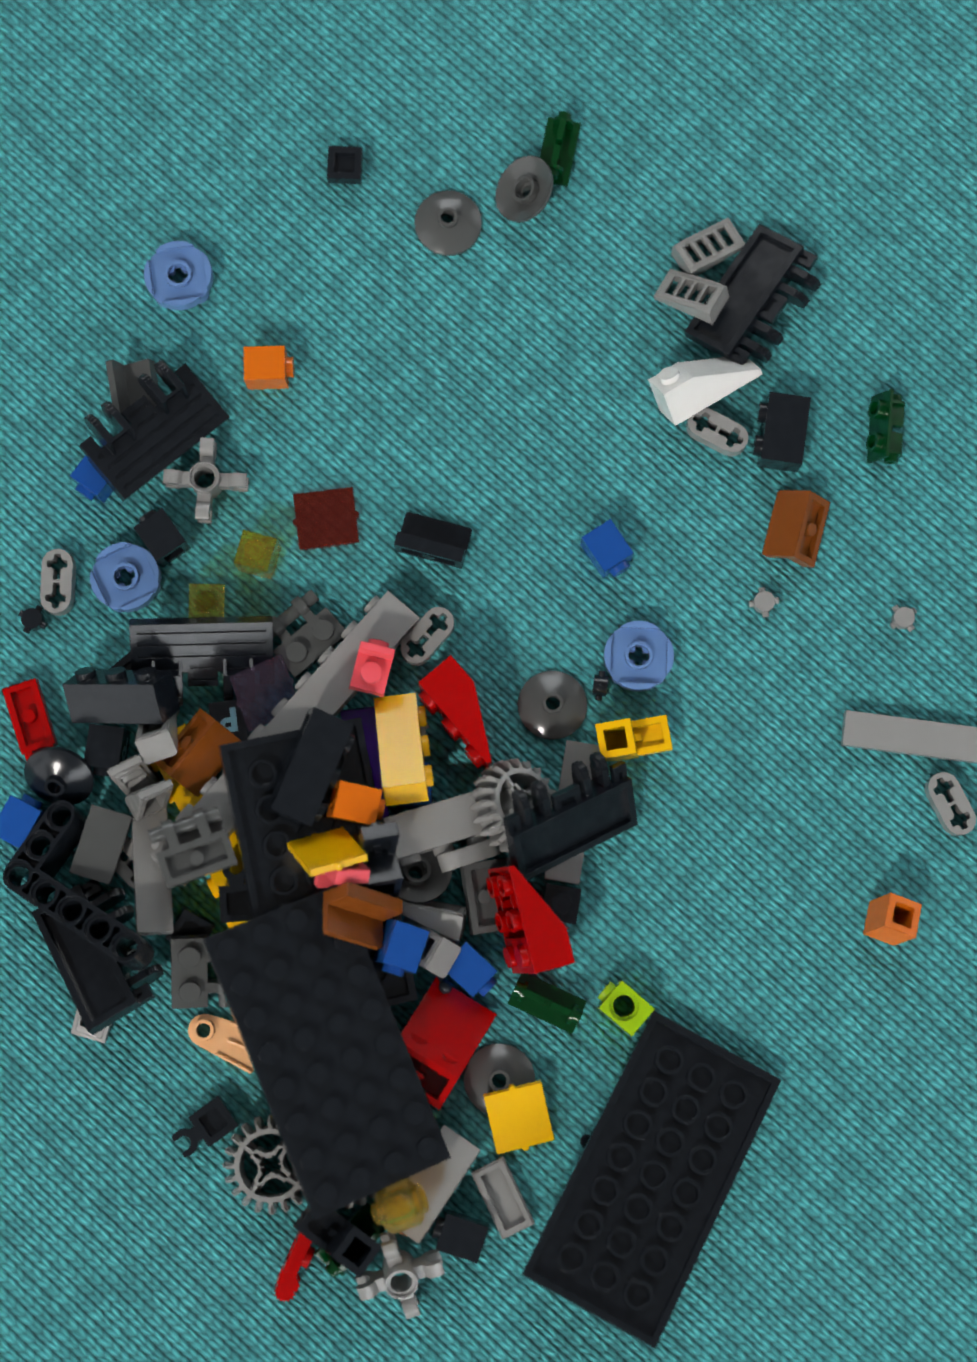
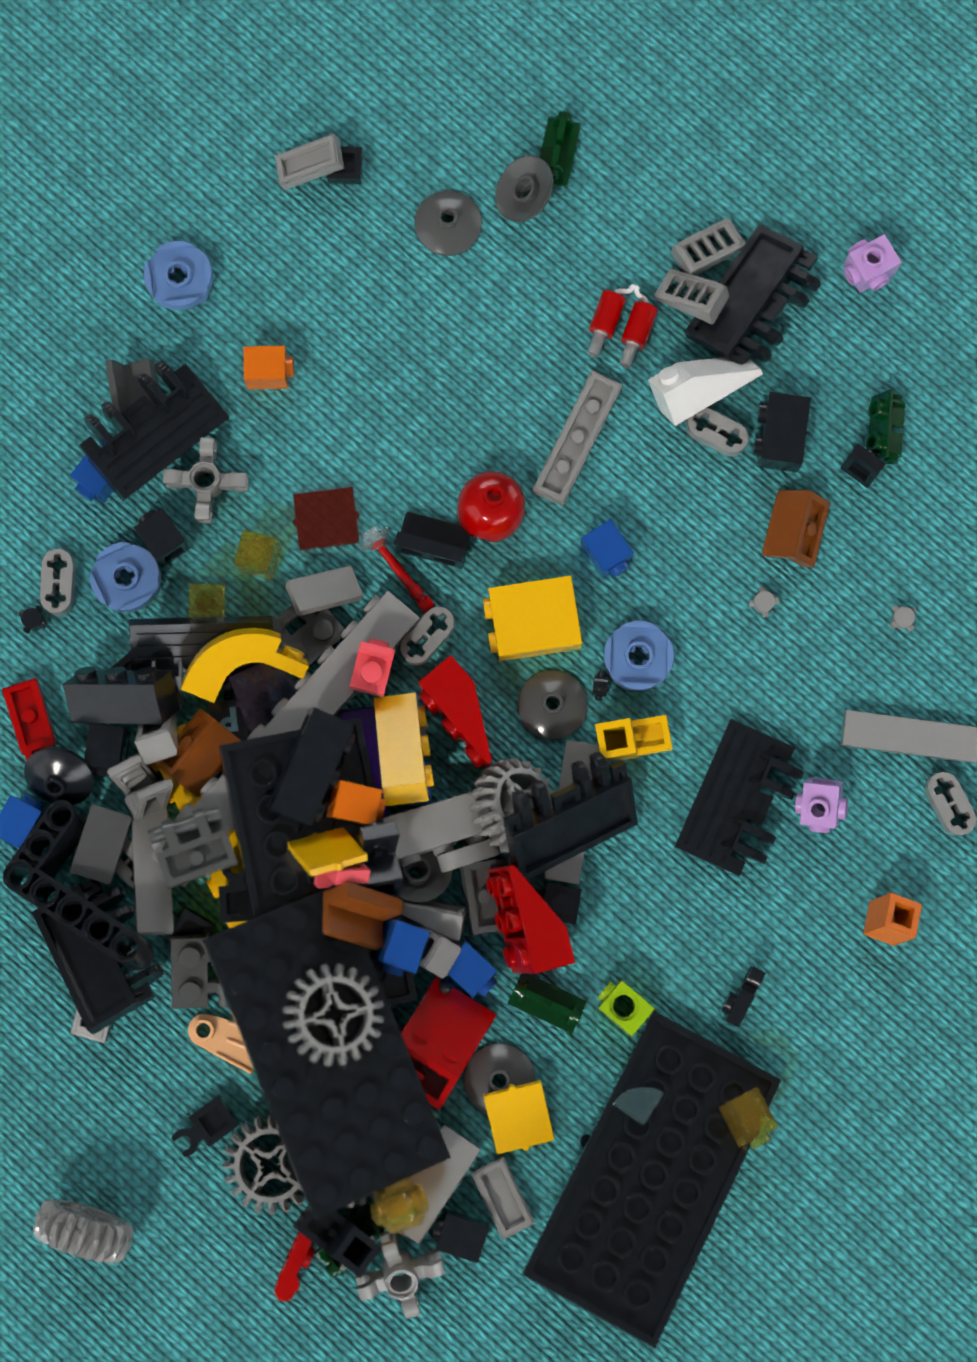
(83, 1231): none -> light grey gear
(235, 649): none -> yellow arch
(309, 161): none -> light grey tile
(324, 590): none -> light grey tile
(335, 1032): none -> light grey gear
(374, 540): none -> red piece
(491, 506): none -> red cylinder
(533, 618): none -> yellow brick
(577, 438): none -> light grey tile
(607, 317): none -> red piece
(638, 1103): none -> clear light blue tile
(733, 796): none -> black hinge
(738, 1003): none -> black plate
(749, 1119): none -> clear yellow brick
(827, 793): none -> lavender brick
(863, 465): none -> black plate
(871, 264): none -> lavender brick

